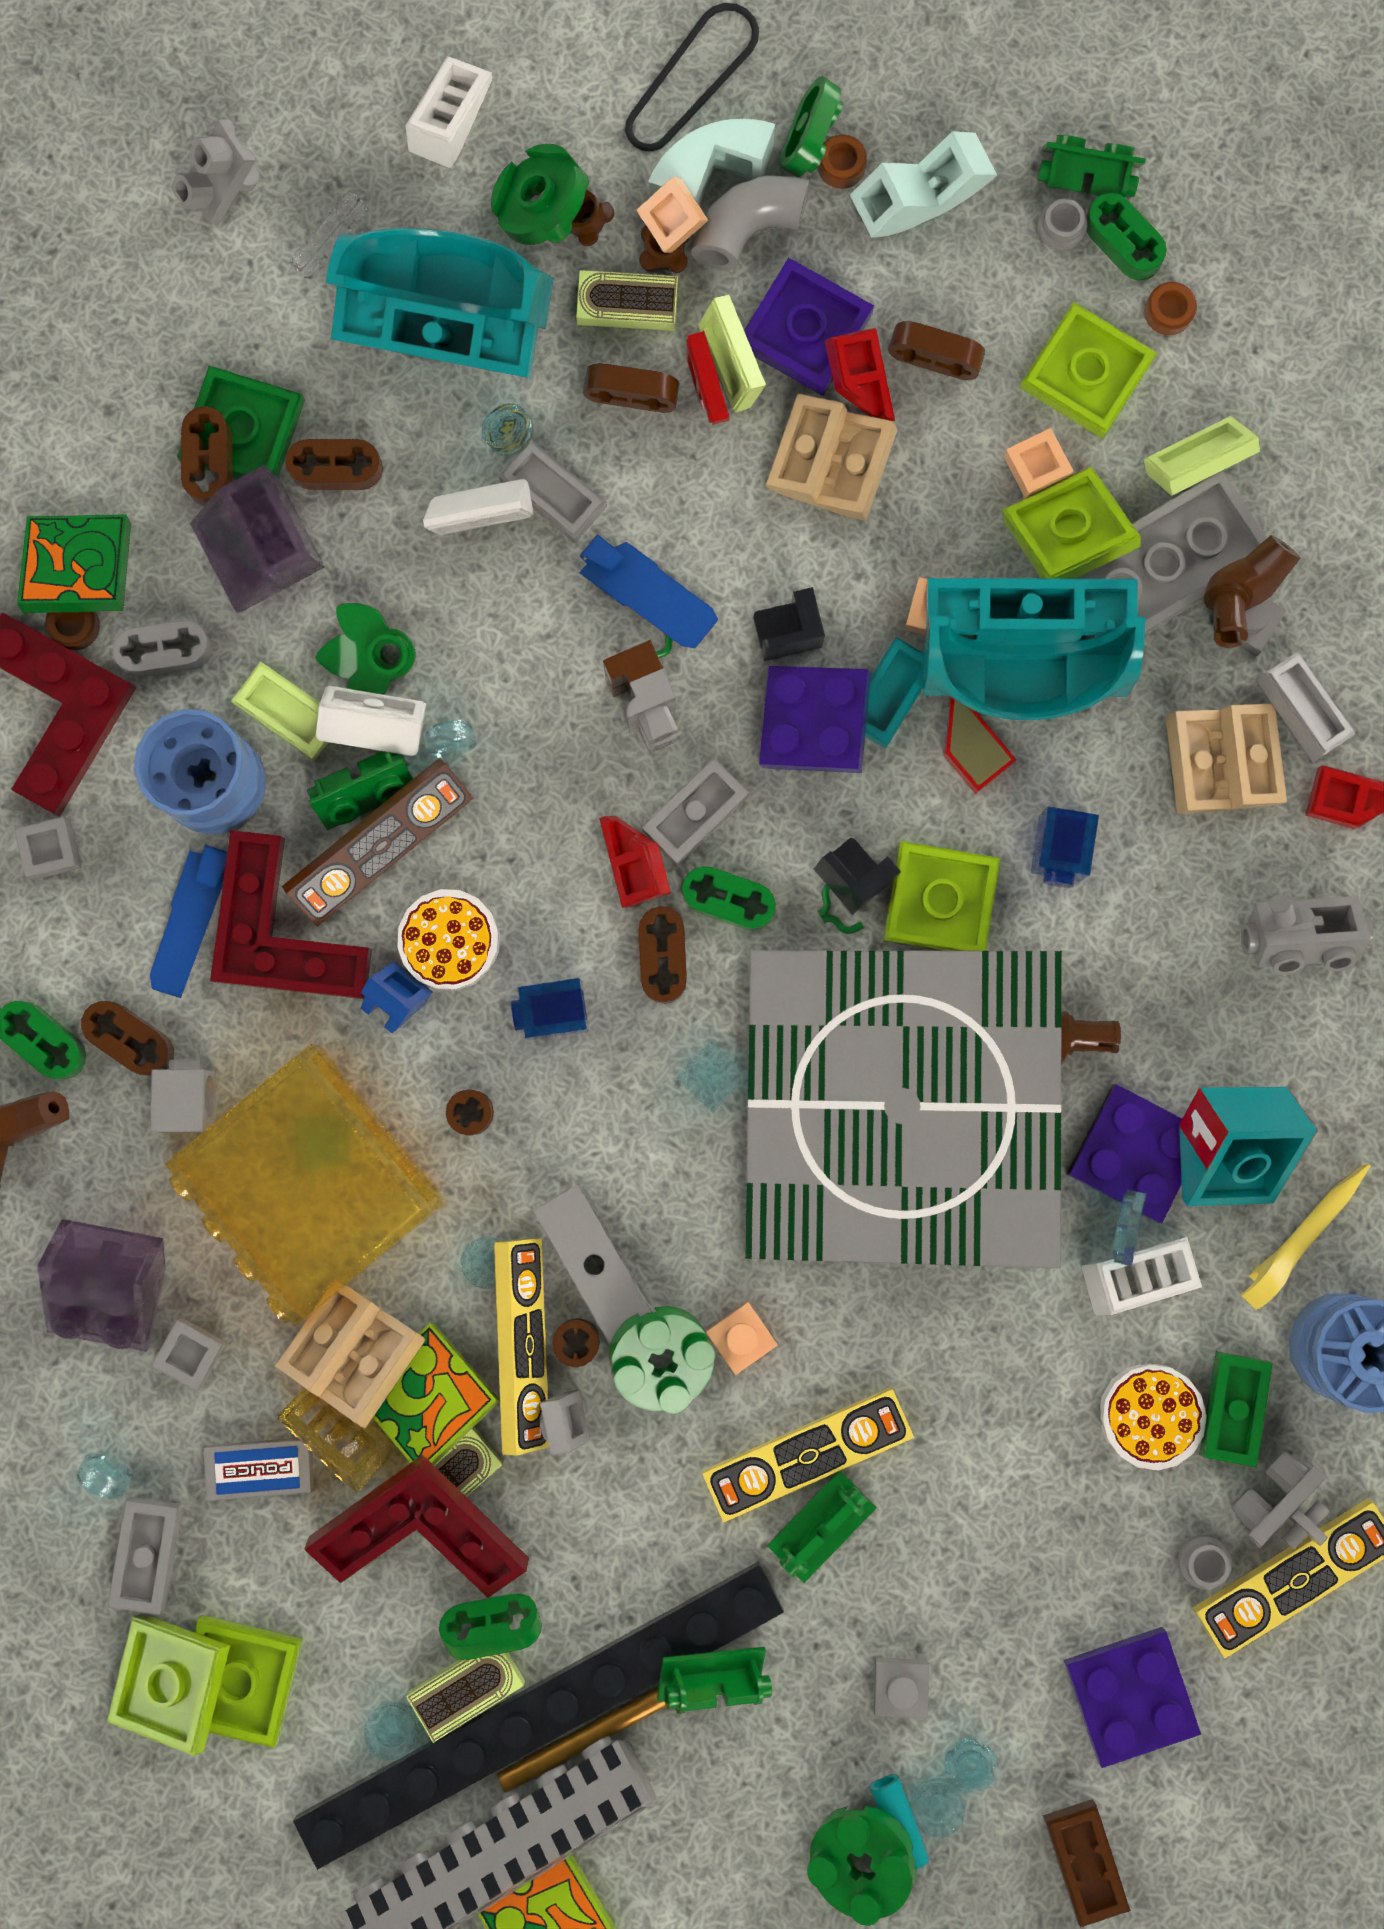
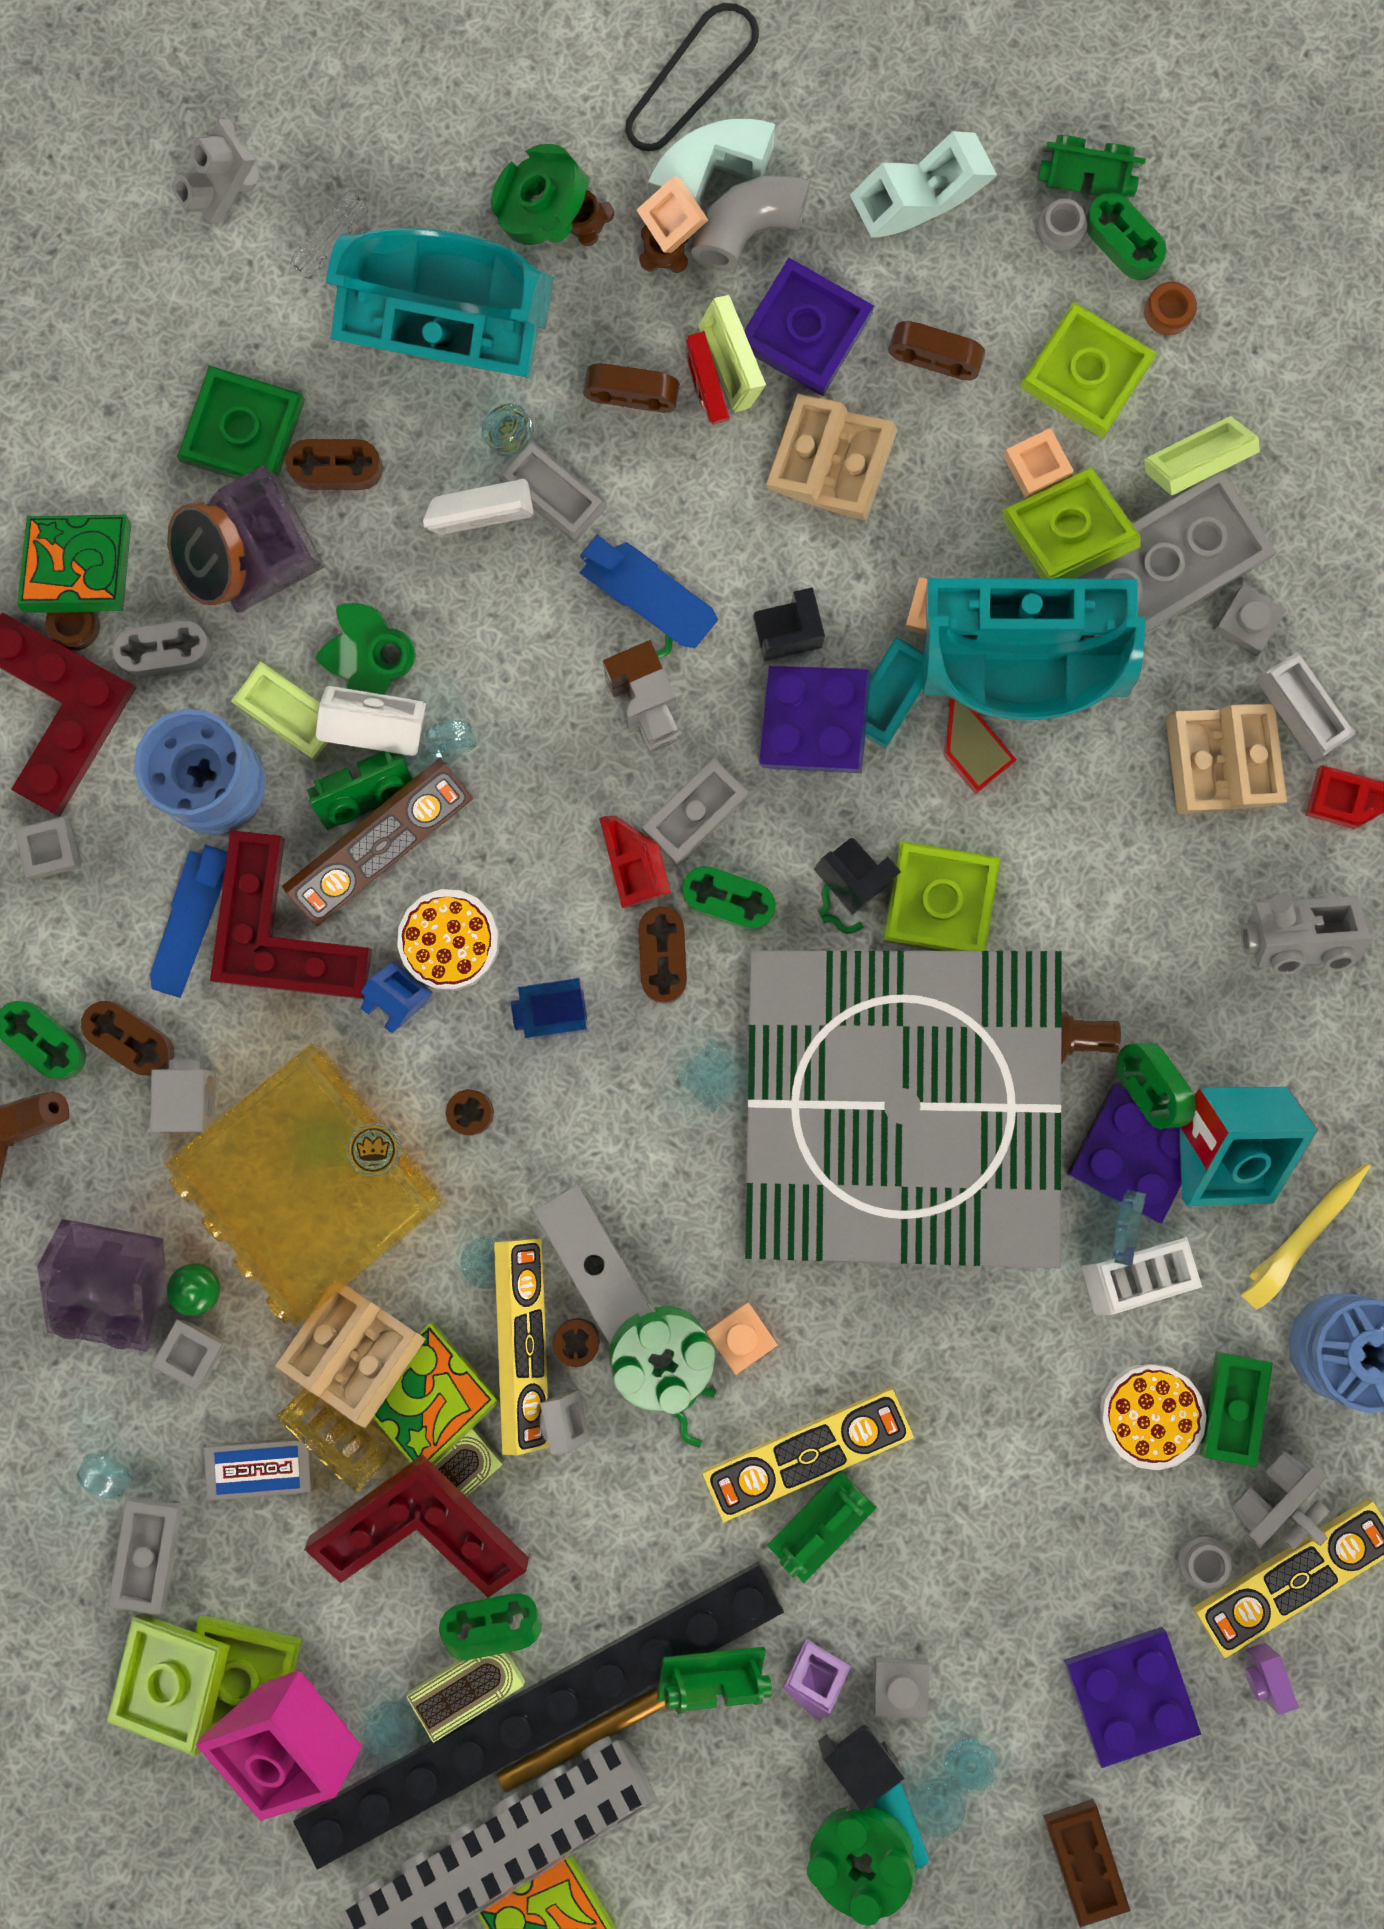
(193, 1289): none -> green plate
(195, 456): reddish brown beam -> none
(206, 553): none -> tile
(281, 1747): none -> dark pink slope
(374, 1149): none -> tile
(437, 139): white slope -> none
(627, 300): tile -> none
(684, 1423): none -> green piece
(813, 118): green plate -> none
(816, 1679): none -> medium lavender slope
(843, 161): dark orange tile -> none
(860, 372): red tile -> none
(862, 1765): none -> black panel
(1064, 846): clear blue brick -> none
(1150, 1080): none -> green beam
(1244, 586): reddish brown arm -> none
(1269, 1679): none -> medium lavender plate

